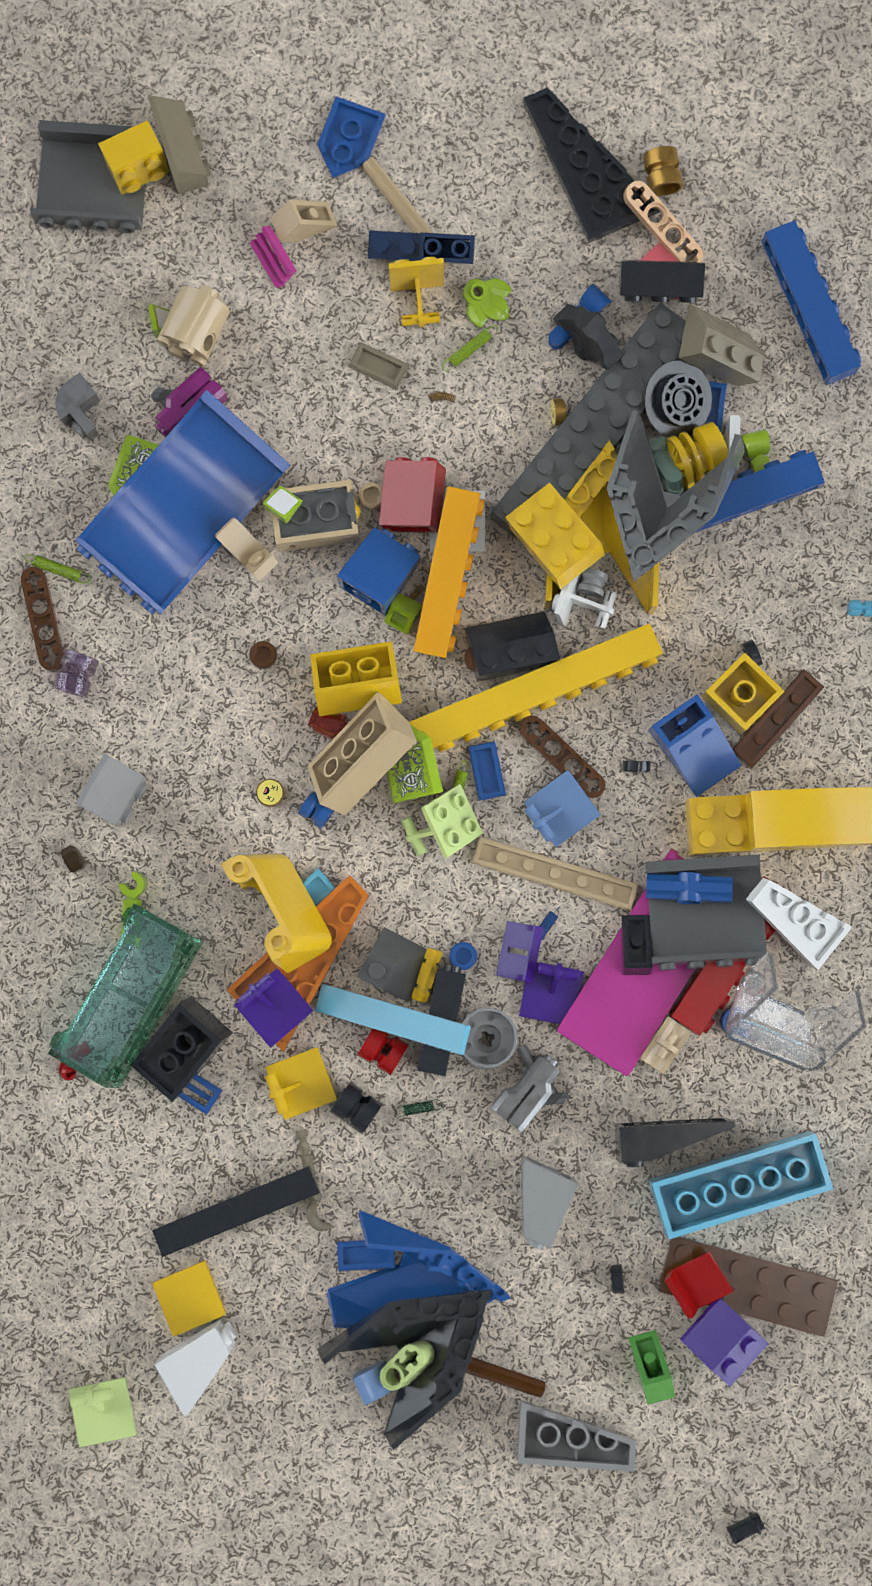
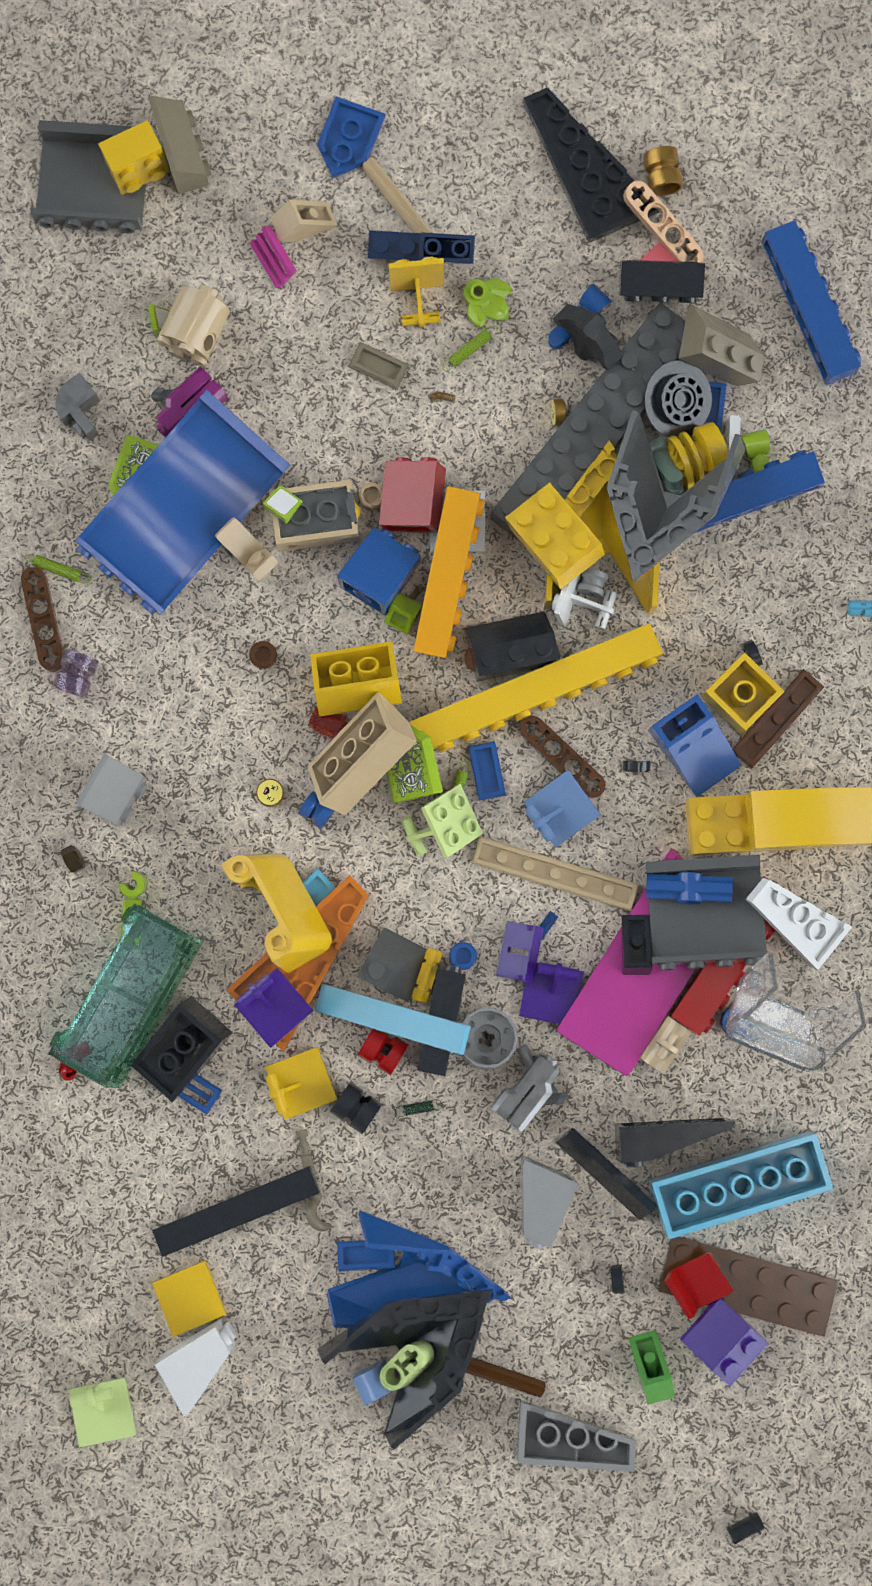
(606, 1174): none -> black tile

